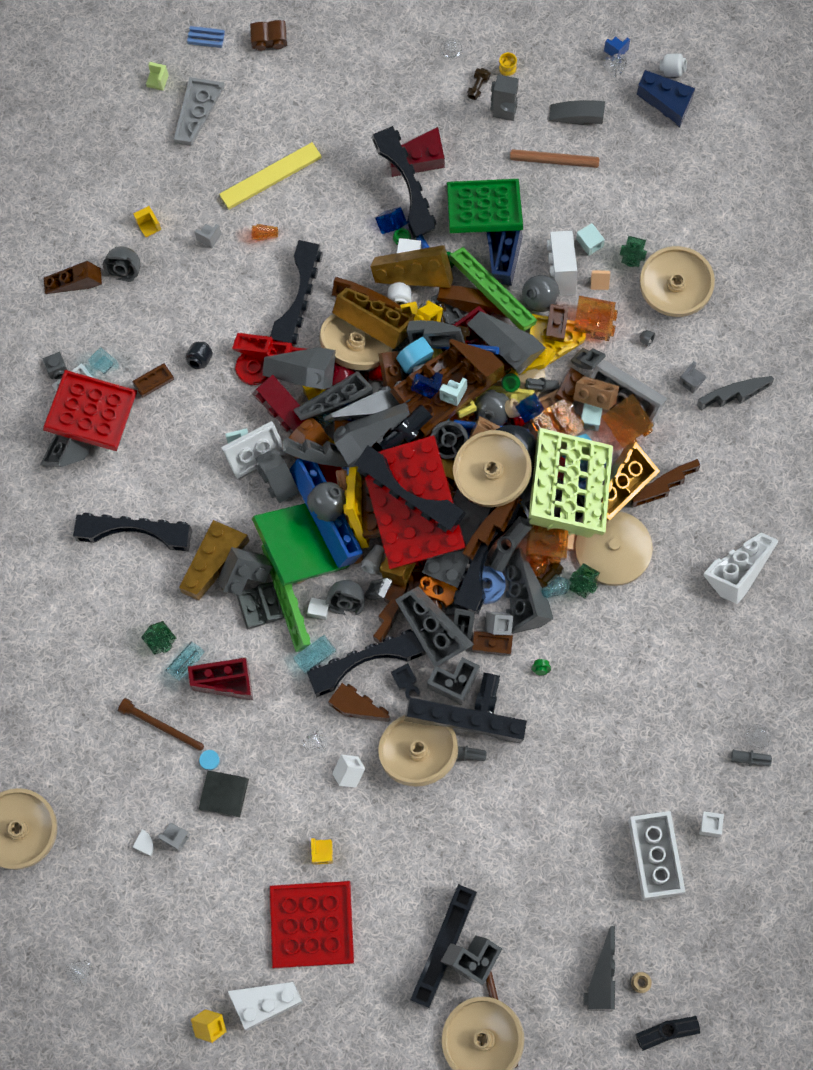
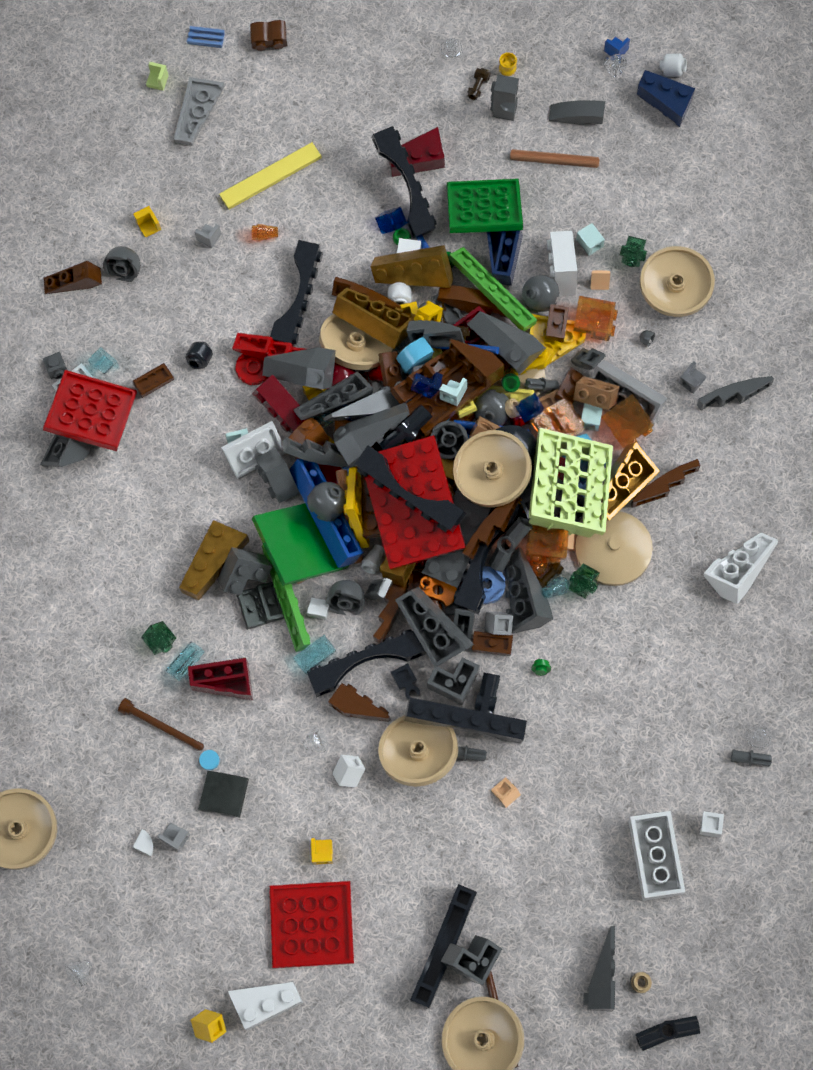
(94, 528): black arch -> none
(506, 792): none -> light nougat slope

